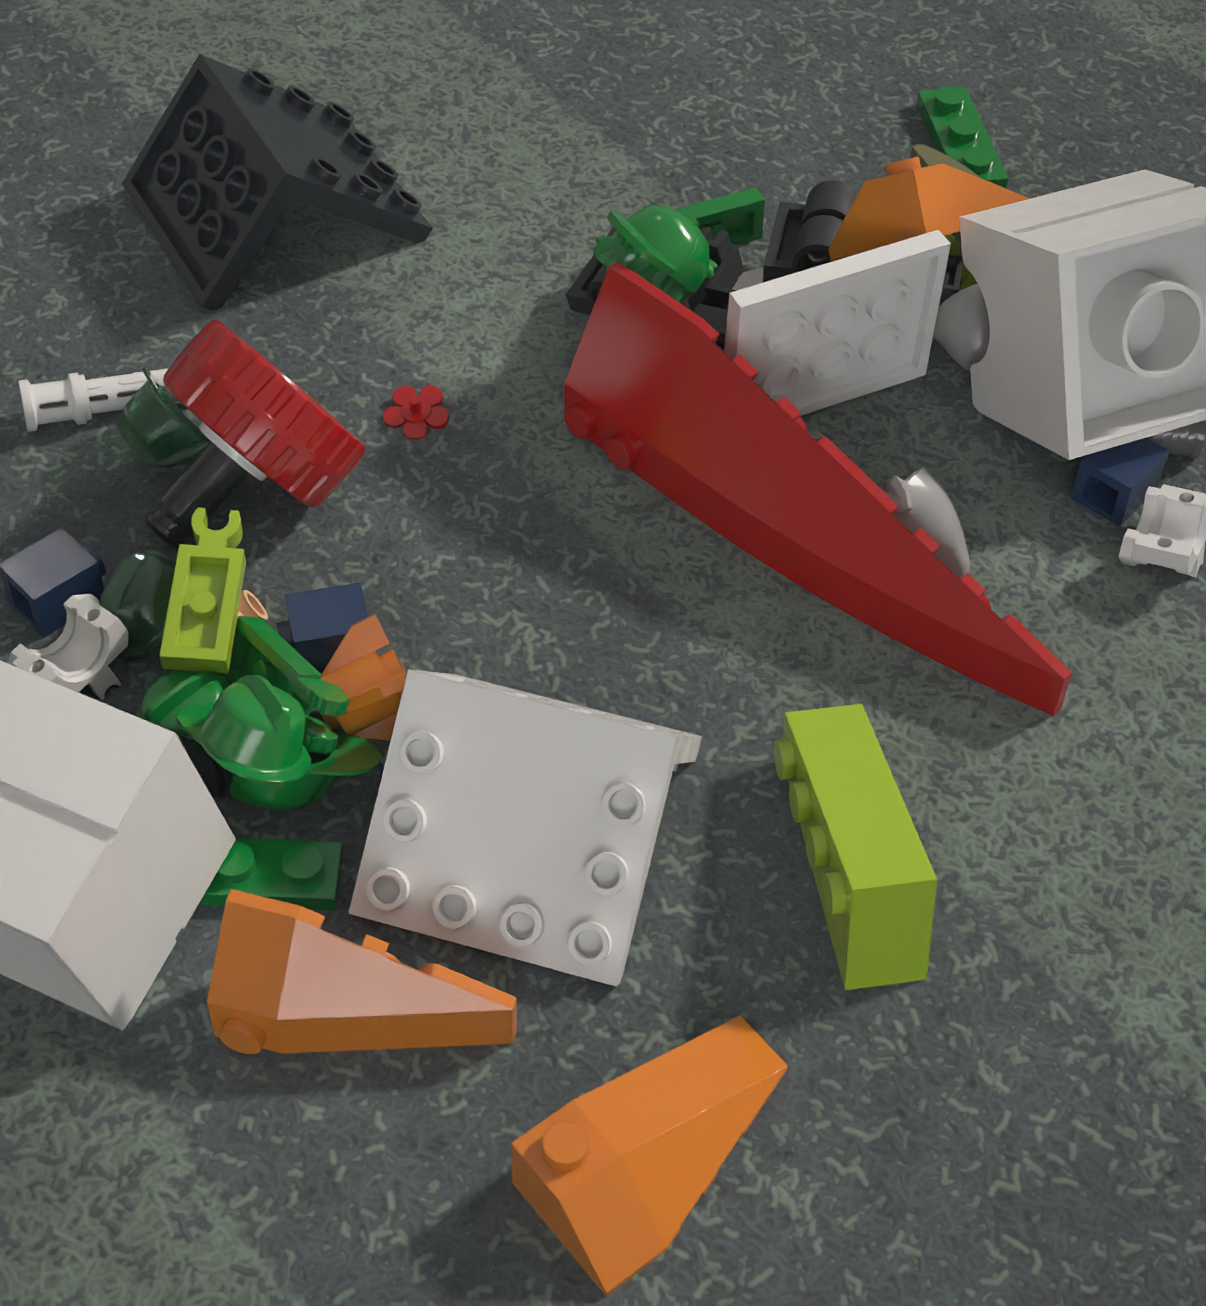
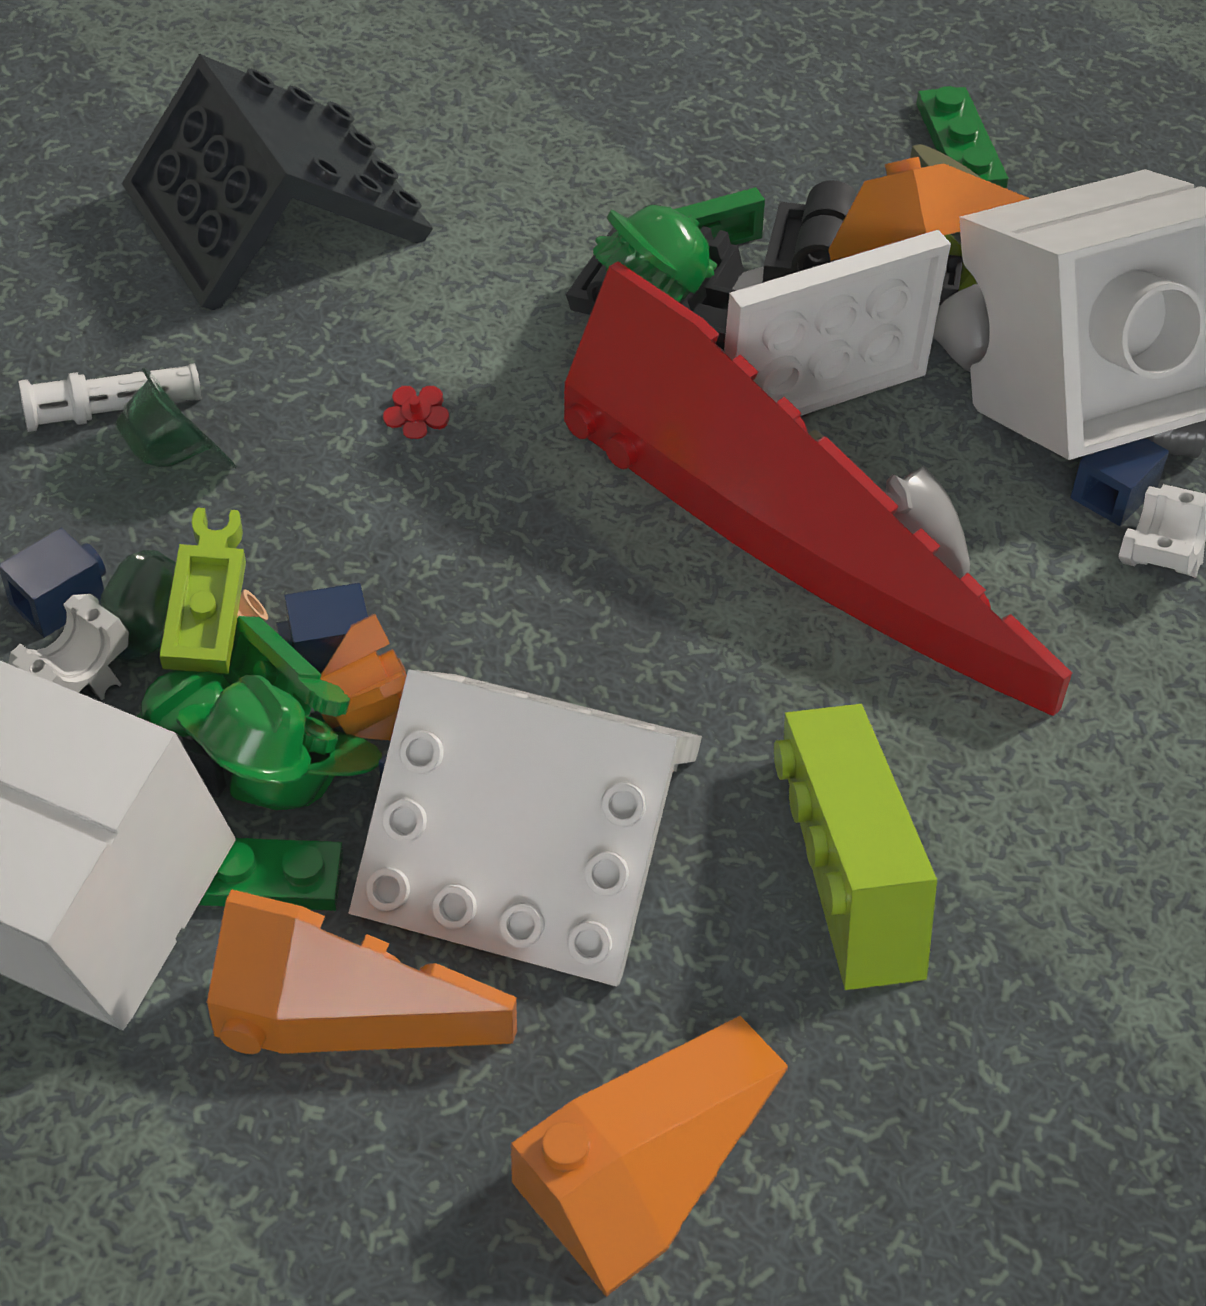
(254, 425): red wheel -> none

